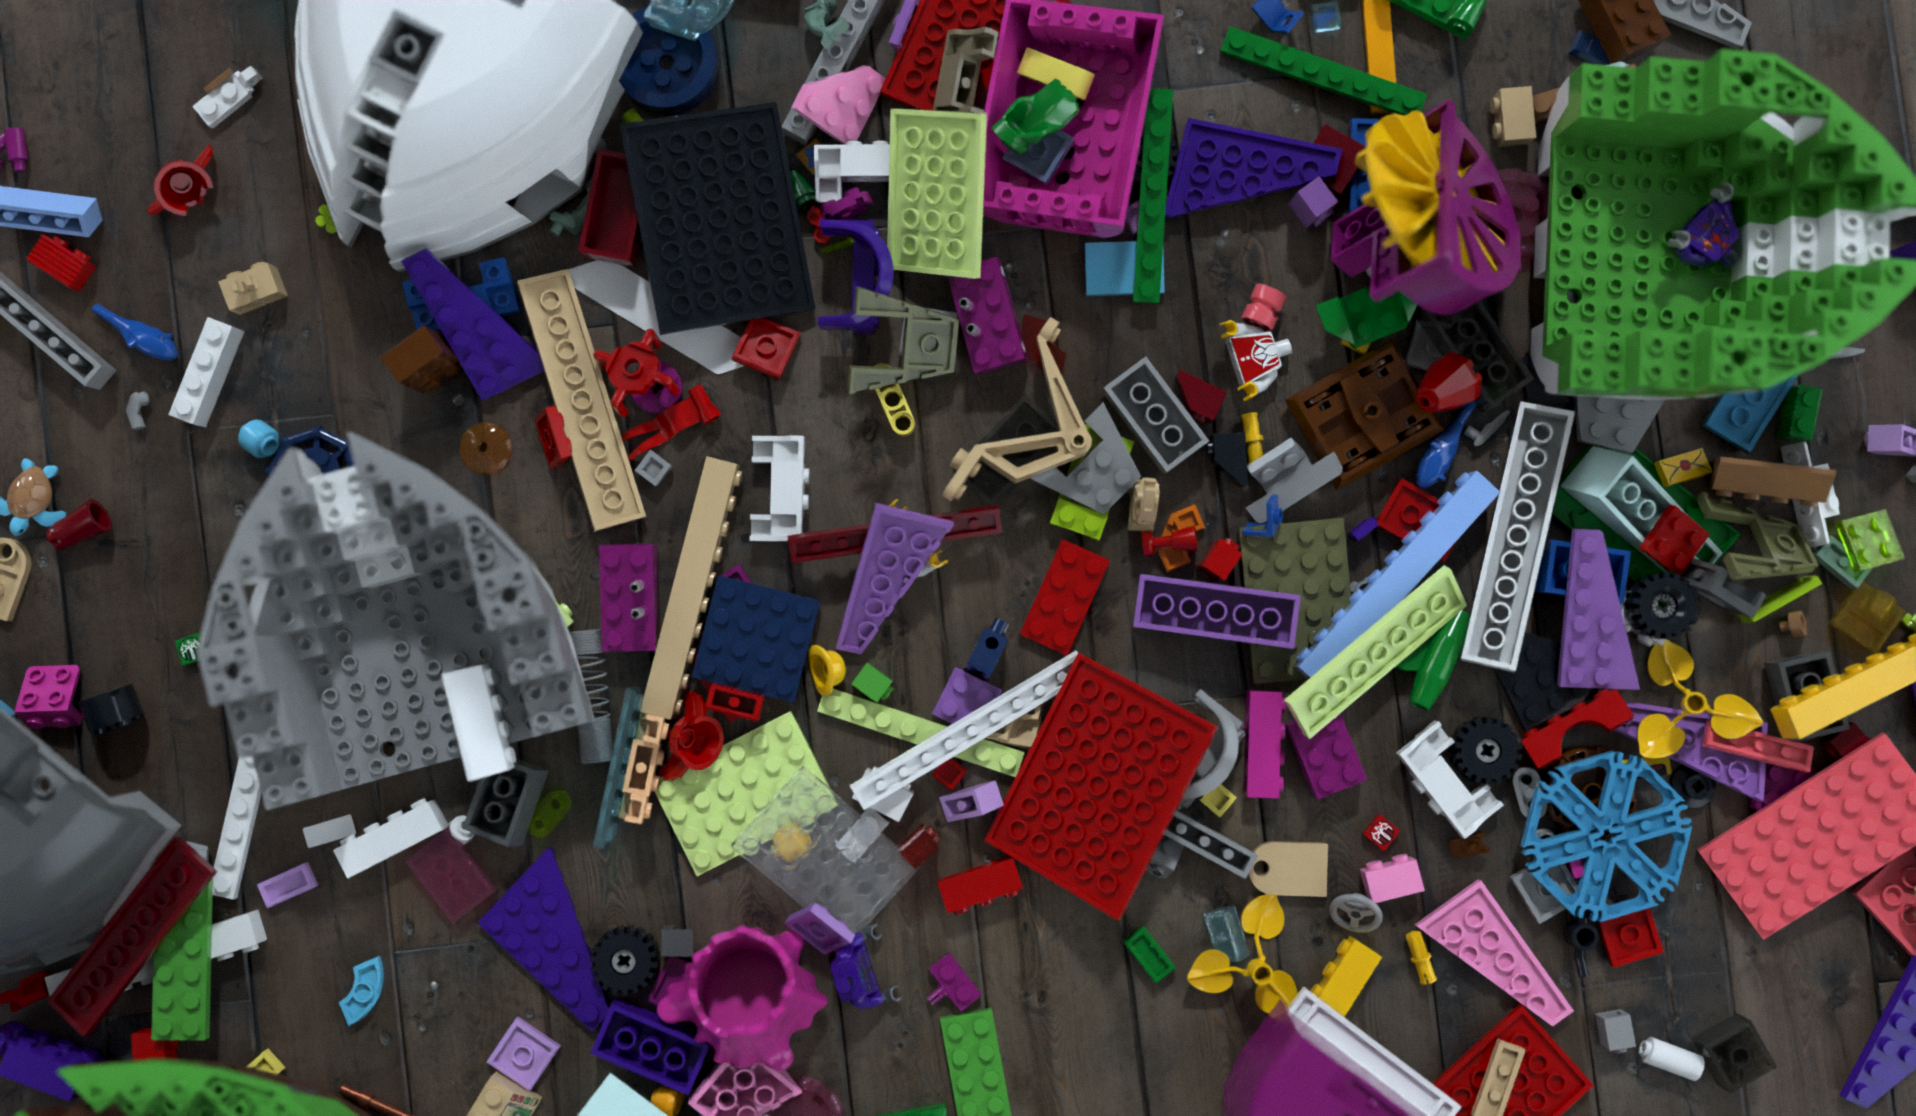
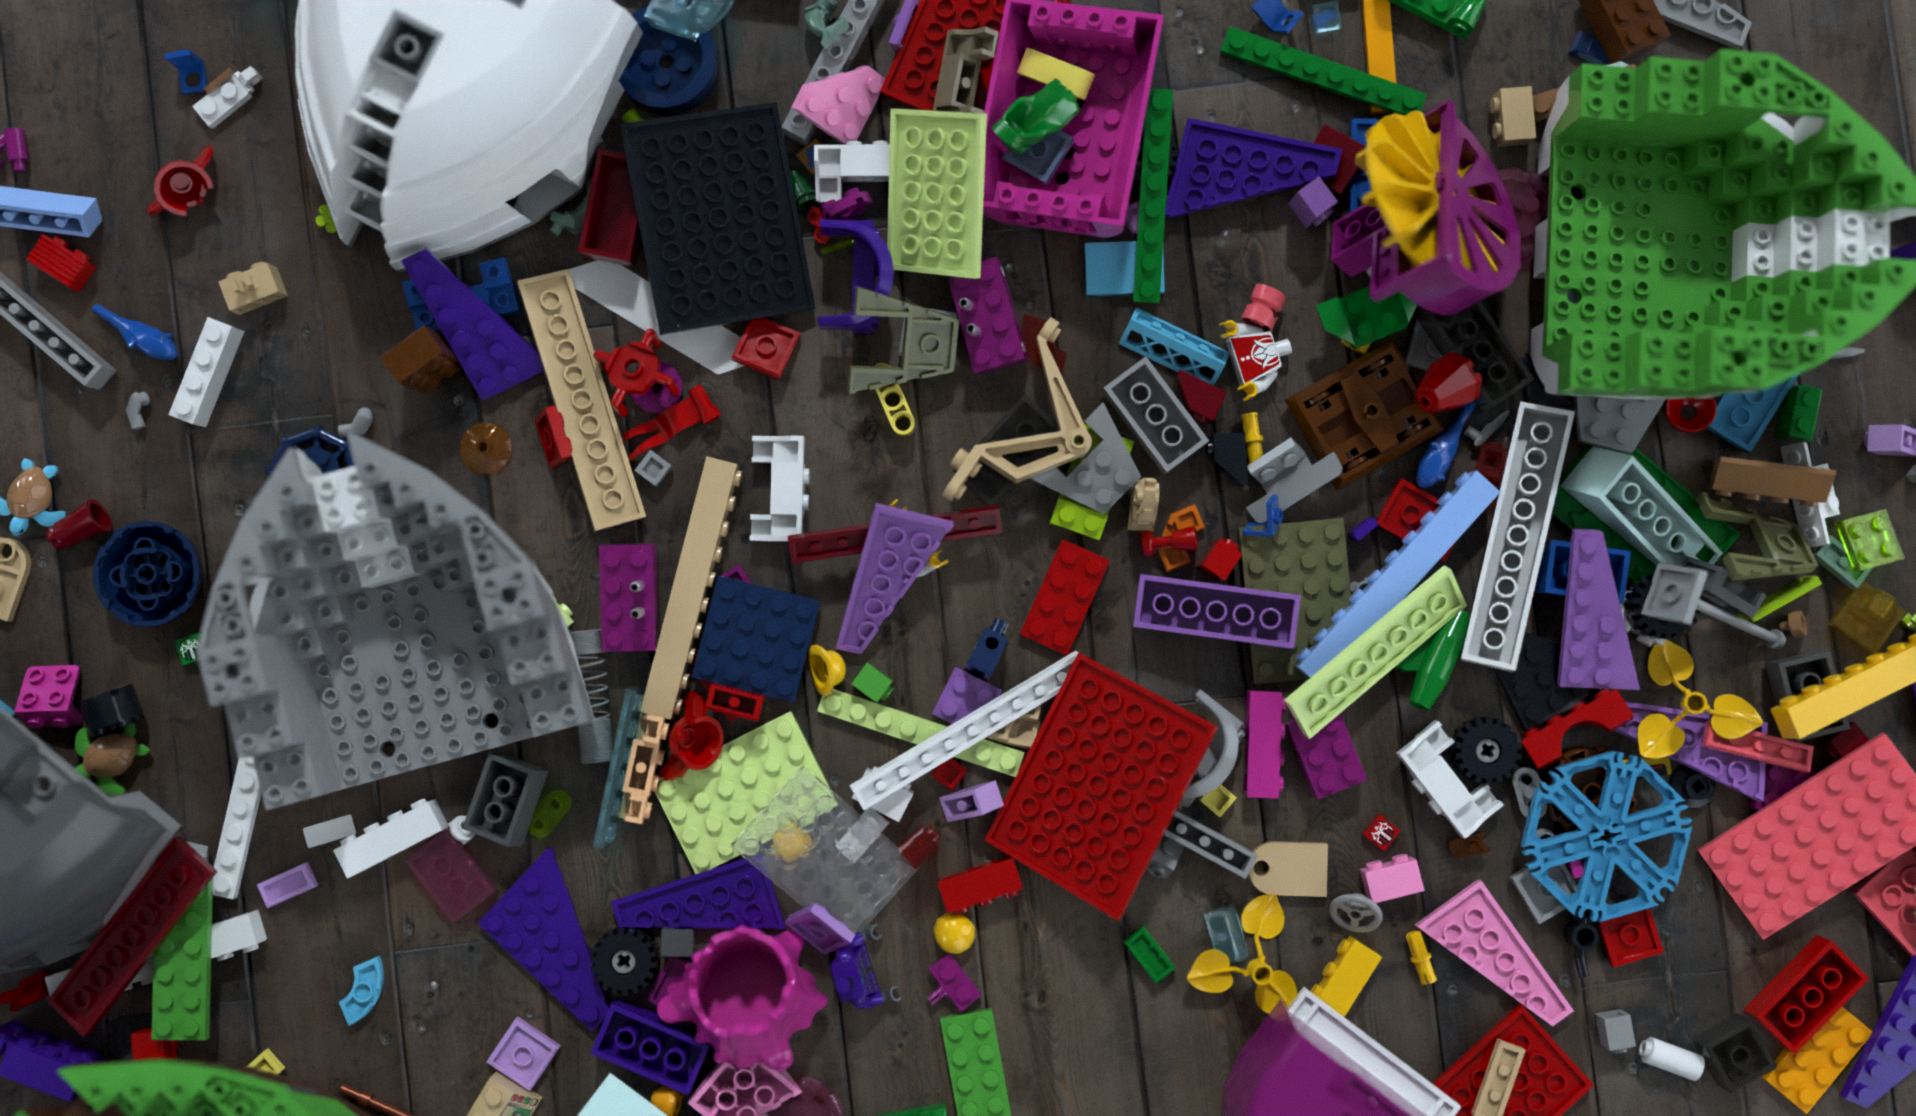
(108, 756): none -> medium nougat animal
(118, 577): none -> dark blue brick
(188, 63): none -> blue bracket
(258, 439): medium azure head -> none
(359, 425): none -> light grey arm
(479, 721): white slope -> none
(715, 898): none -> dark purple wing
(954, 933): none -> yellow hair
(1174, 339): none -> medium azure fence
(1496, 453): none -> clear red brick
(1674, 540): red plate -> none
(1676, 597): none -> light grey tile
(1683, 467): yellow tile -> none
(1705, 413): none -> red piece
(1709, 232): dark purple torso -> none
(1806, 994): none -> red brick
(1818, 1063): none -> light orange plate

